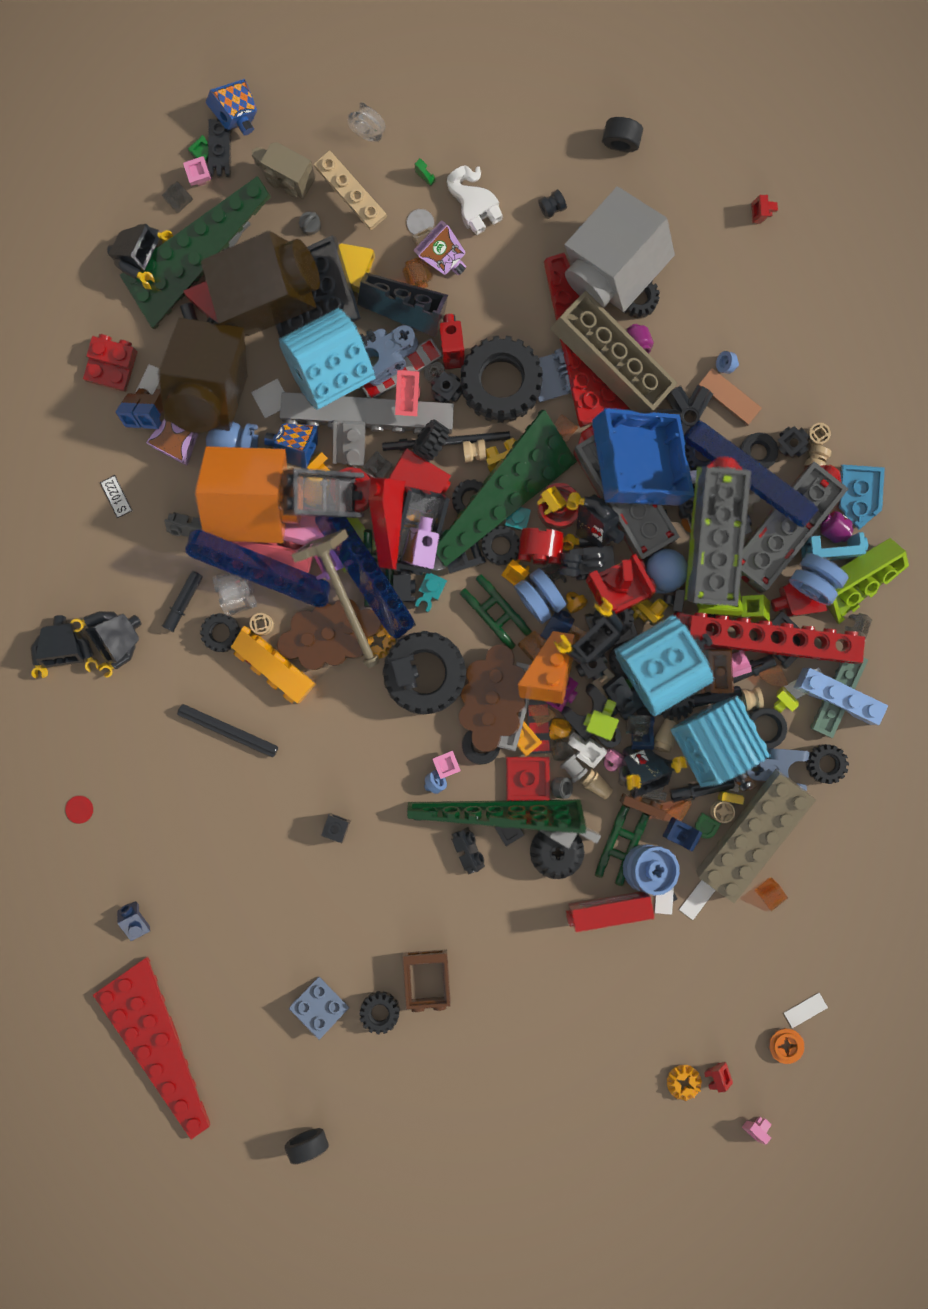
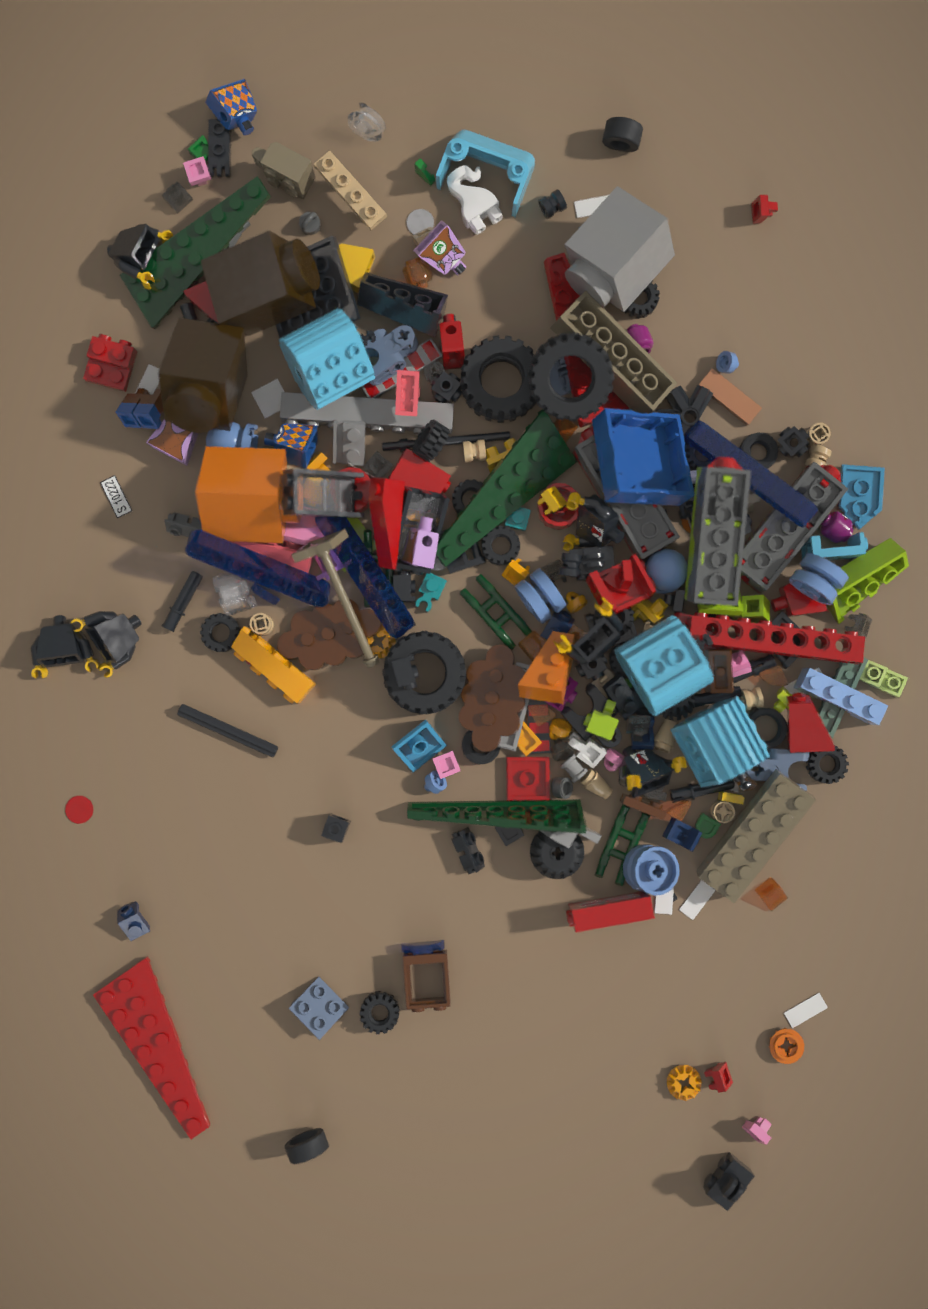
(264, 593): none -> clear blue tile
(419, 745): none -> dark azure slope
(422, 947): none -> clear blue tile
(514, 160): none -> medium azure windscreen
(540, 546): red brick -> none
(588, 206): none -> white sticker
(592, 398): none -> black tyre
(728, 1181): none -> black brick
(805, 726): none -> red slope
(883, 679): none -> yellowish green slope

